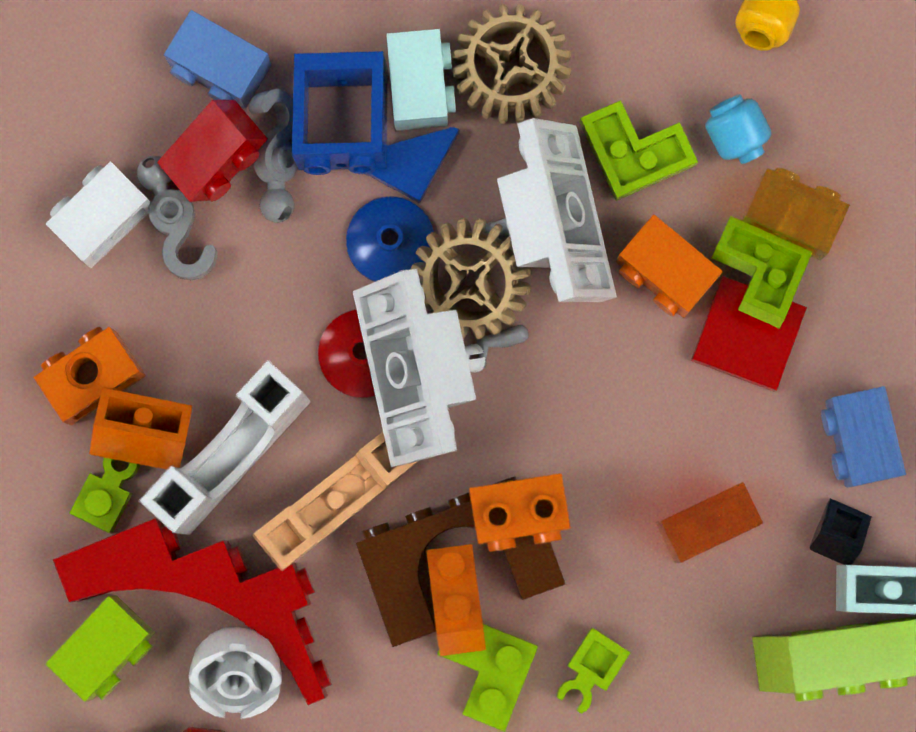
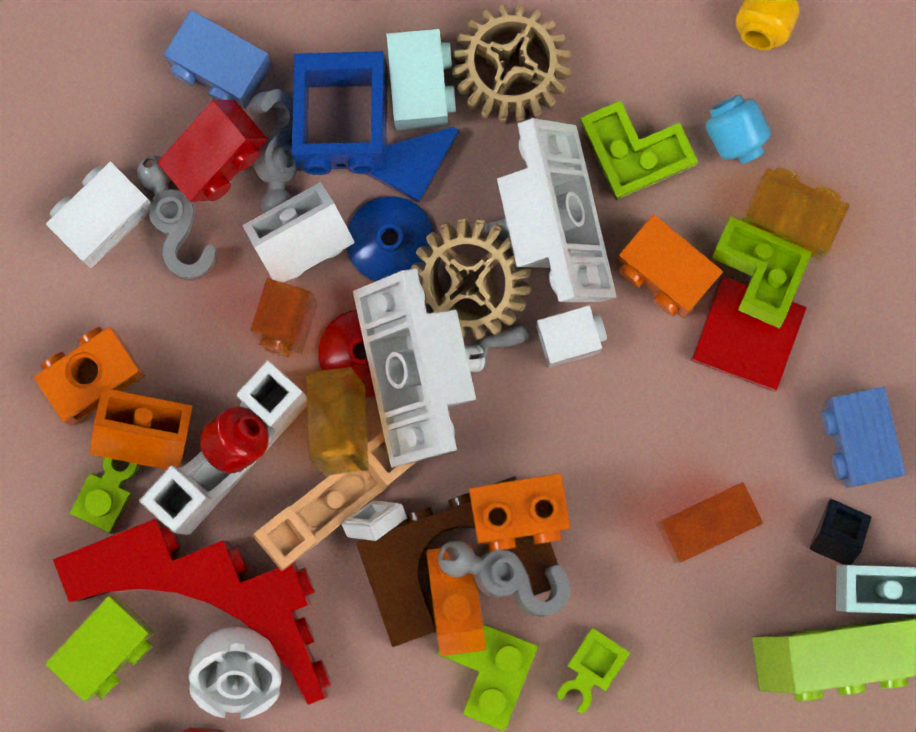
(234, 439): none -> red head
(283, 318): none -> clear orange brick
(299, 233): none -> white brick
(337, 421): none -> clear yellow brick
(374, 520): none -> white tile
(503, 574): none -> light grey piece
(571, 336): none -> white brick

